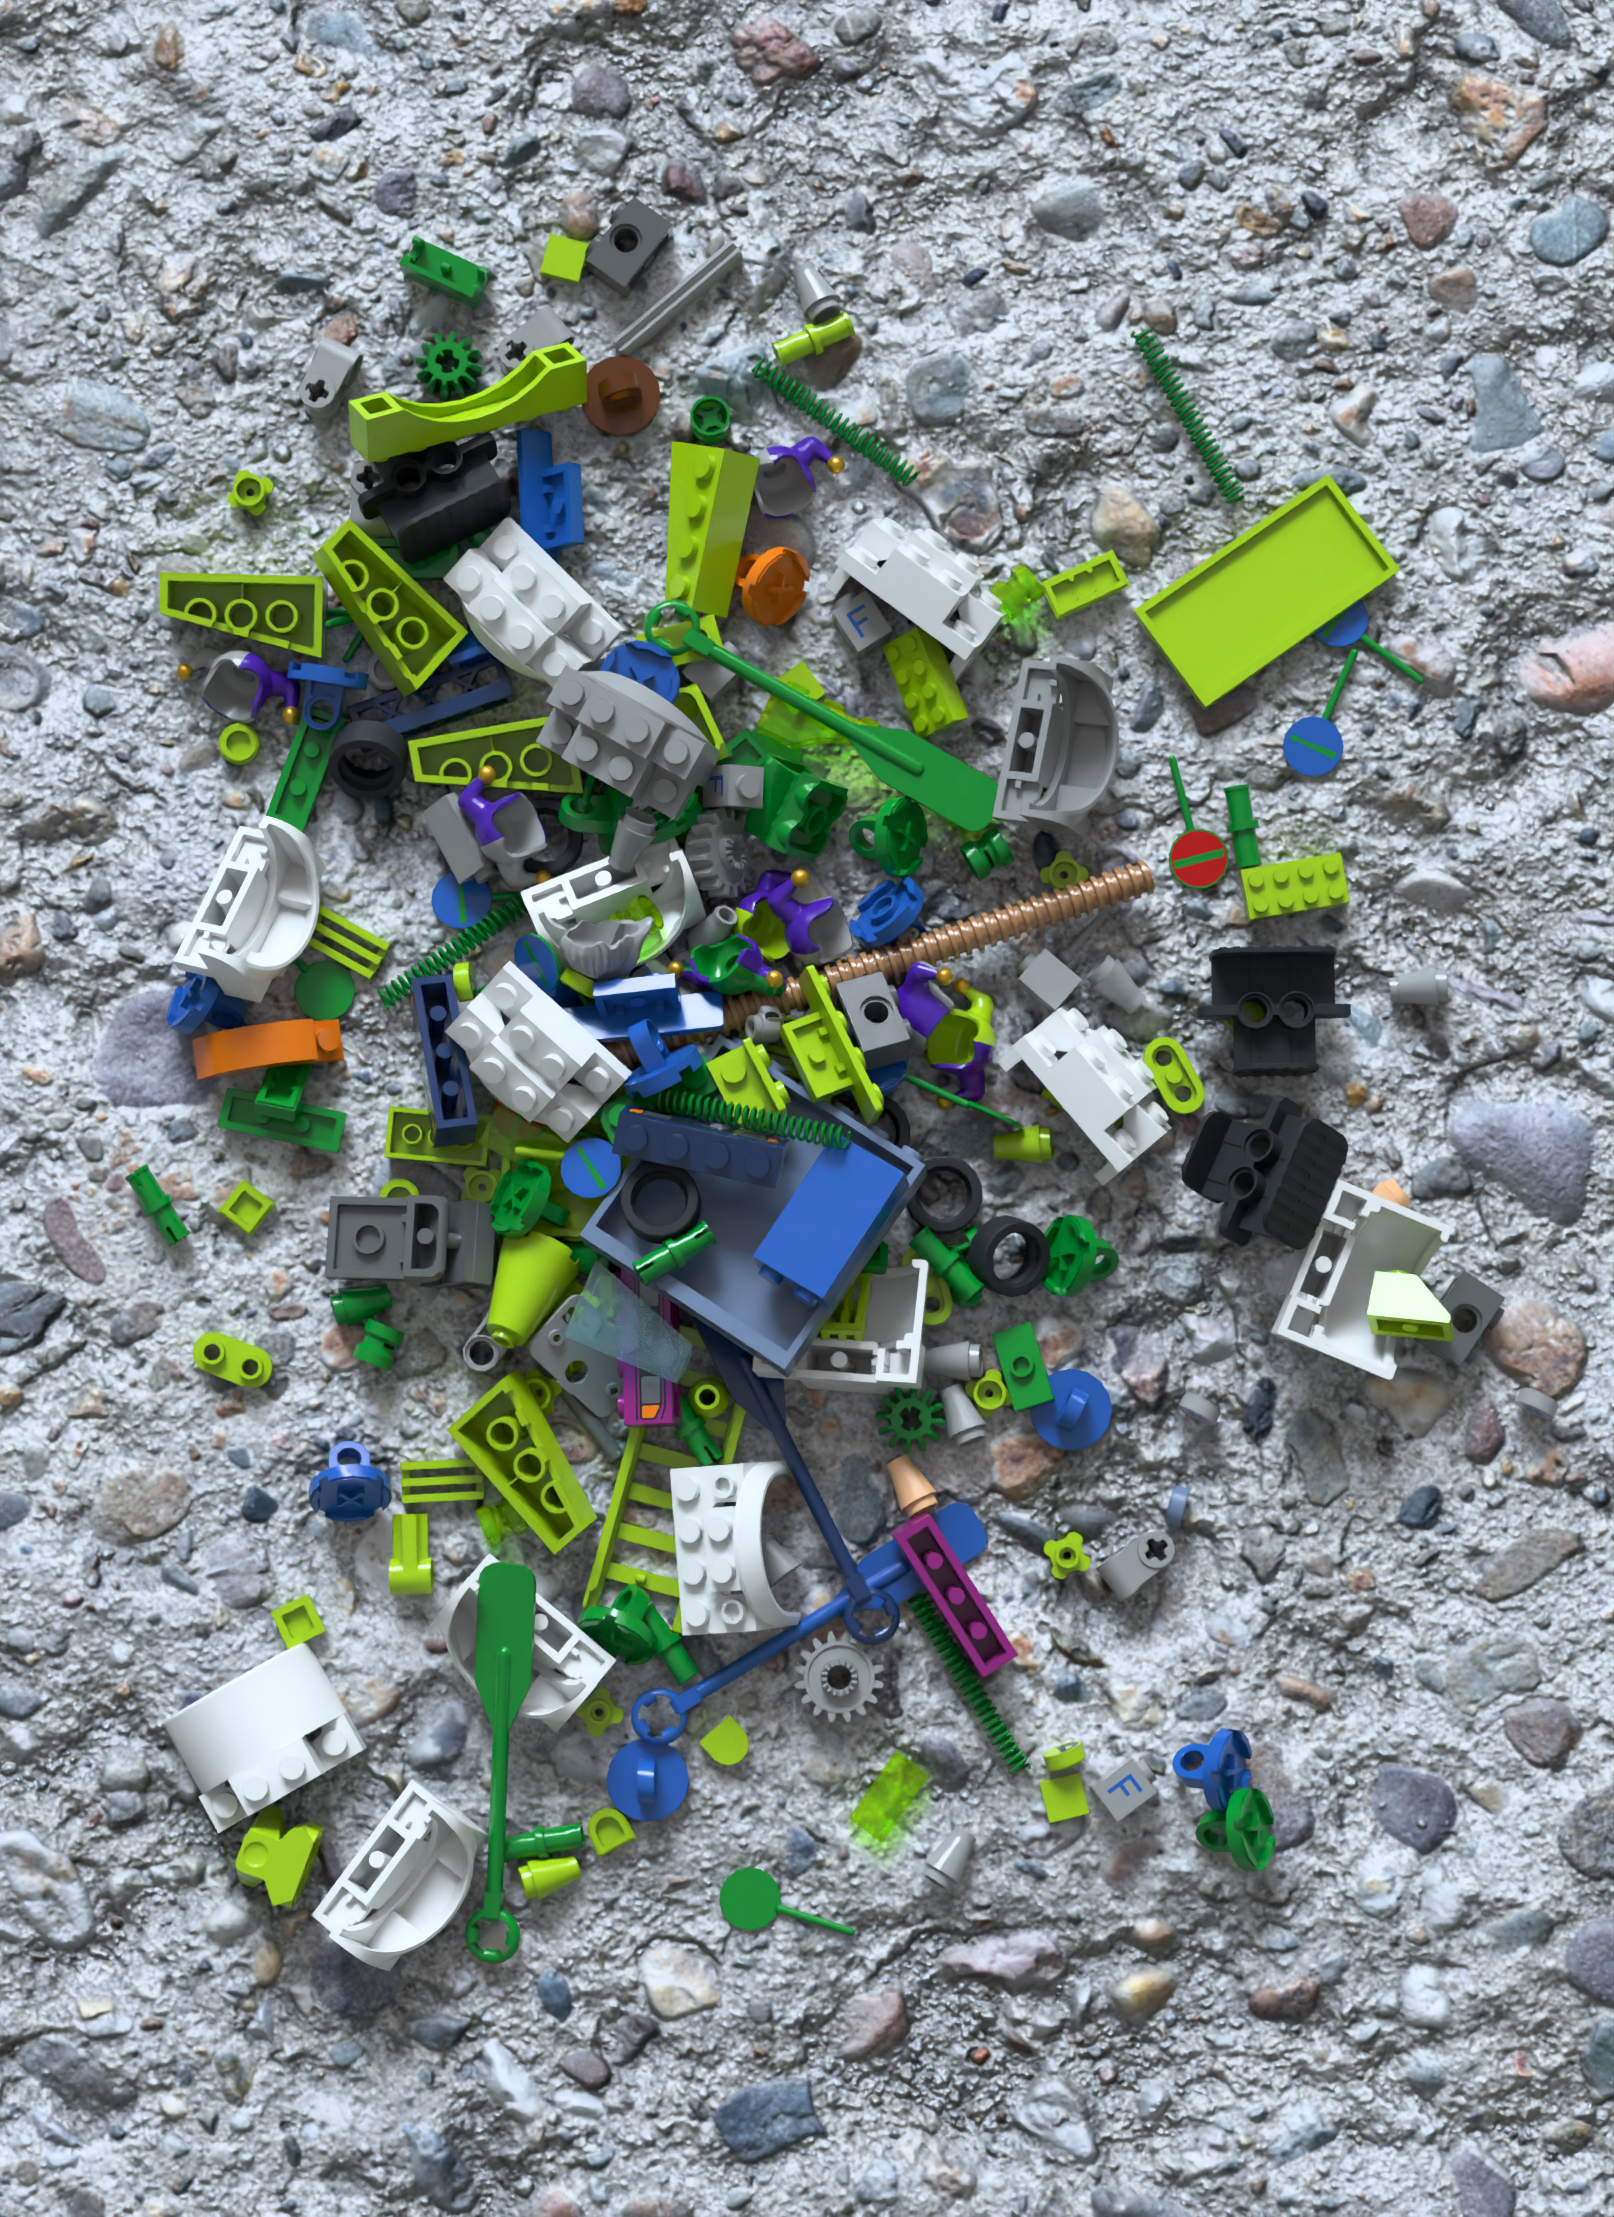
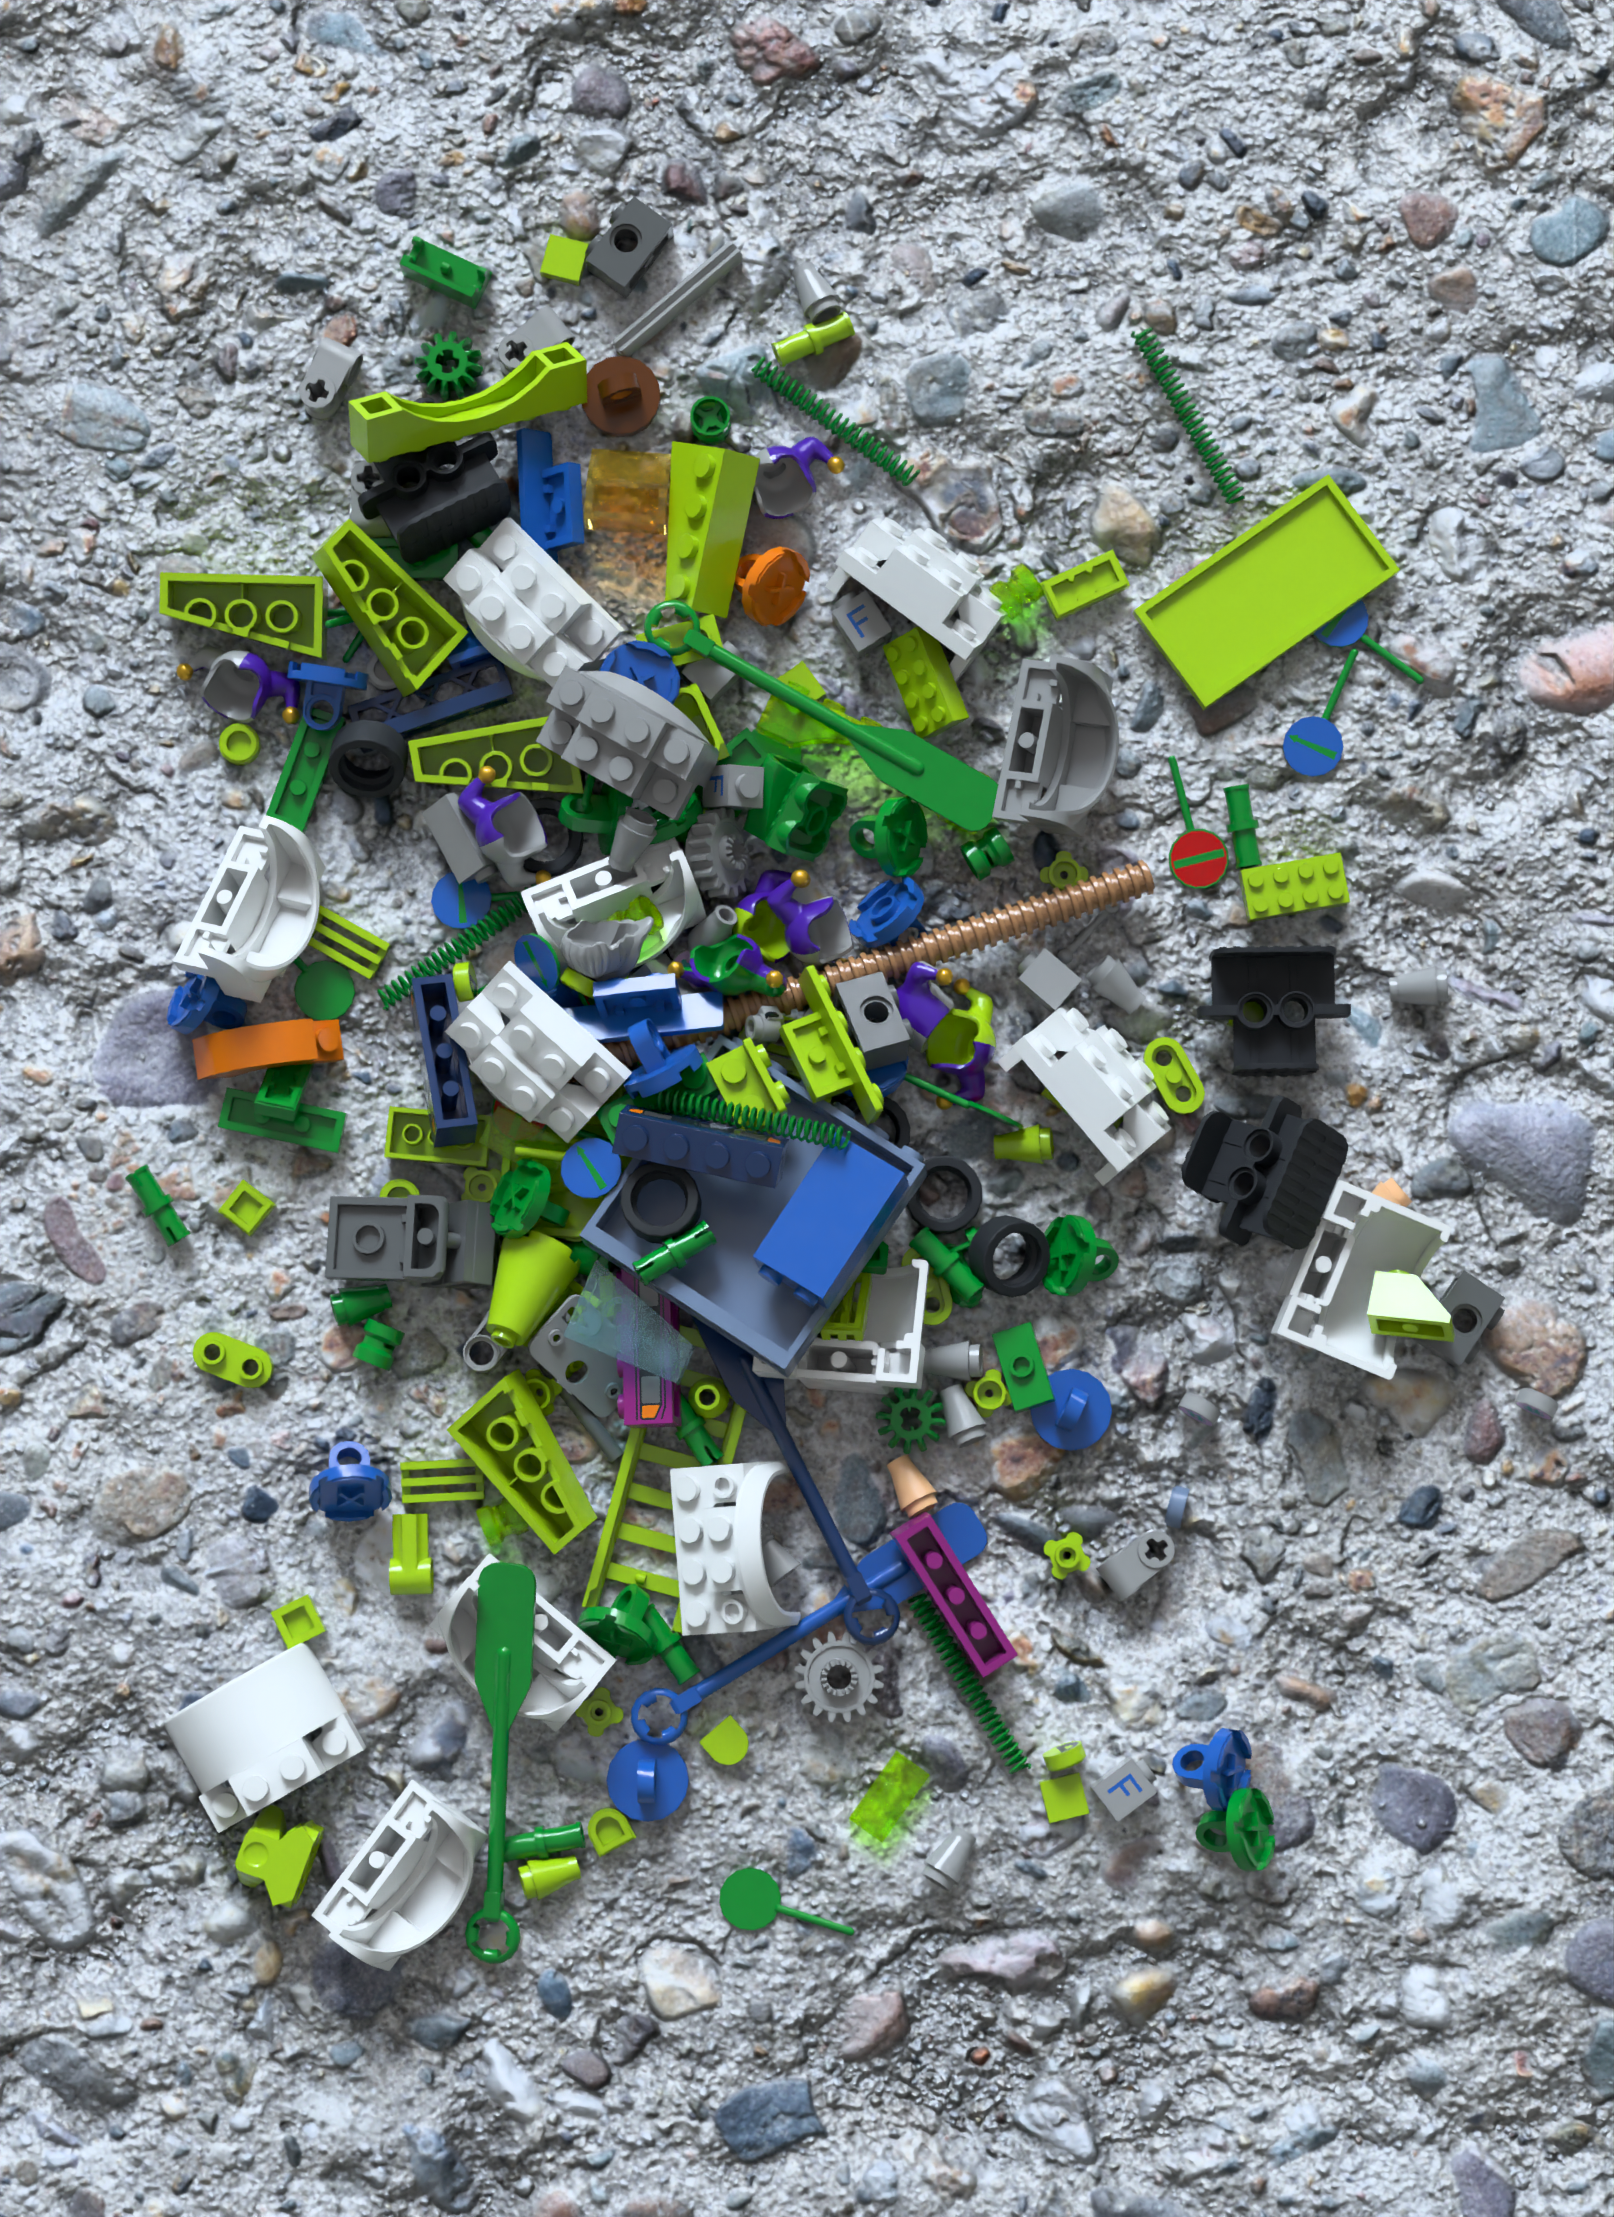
(245, 482): lime plate -> none
(627, 491): none -> clear yellow slope

